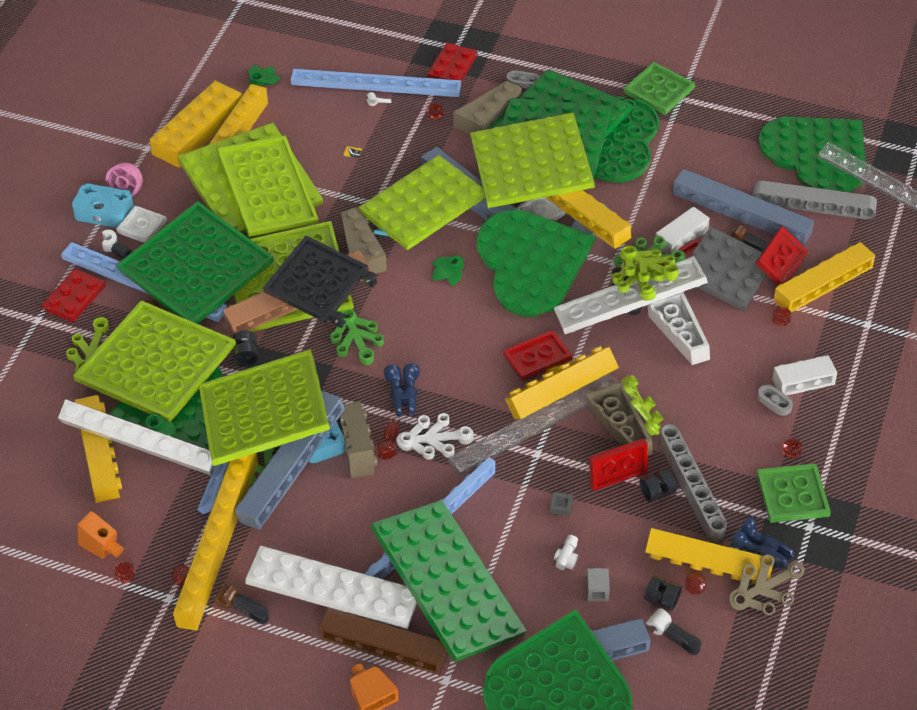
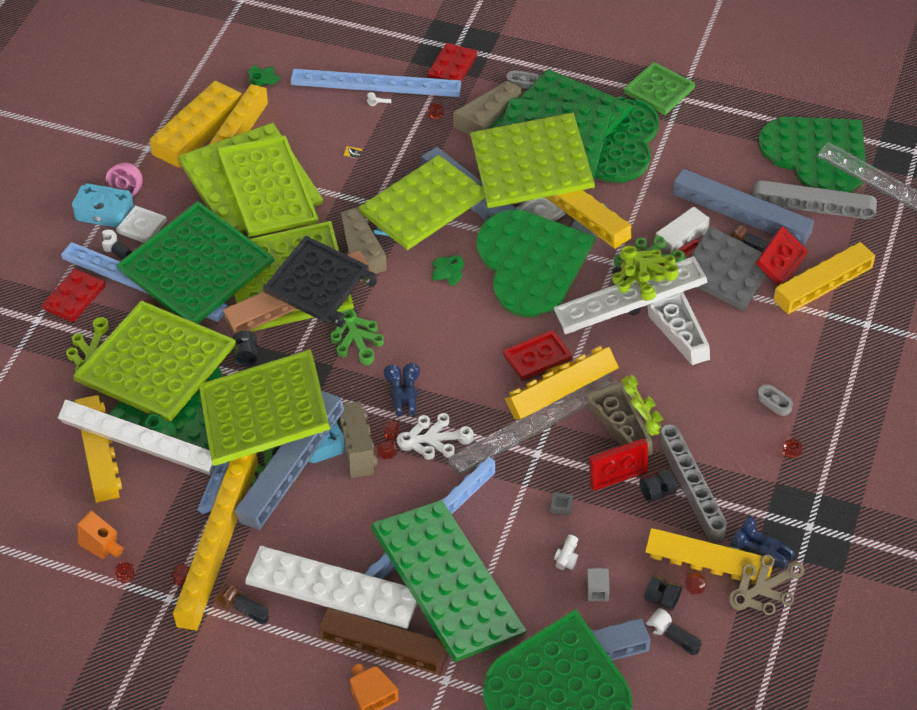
(782, 316): clear red tile -> none
(793, 493): bright green plate -> none
(804, 375): white brick -> none

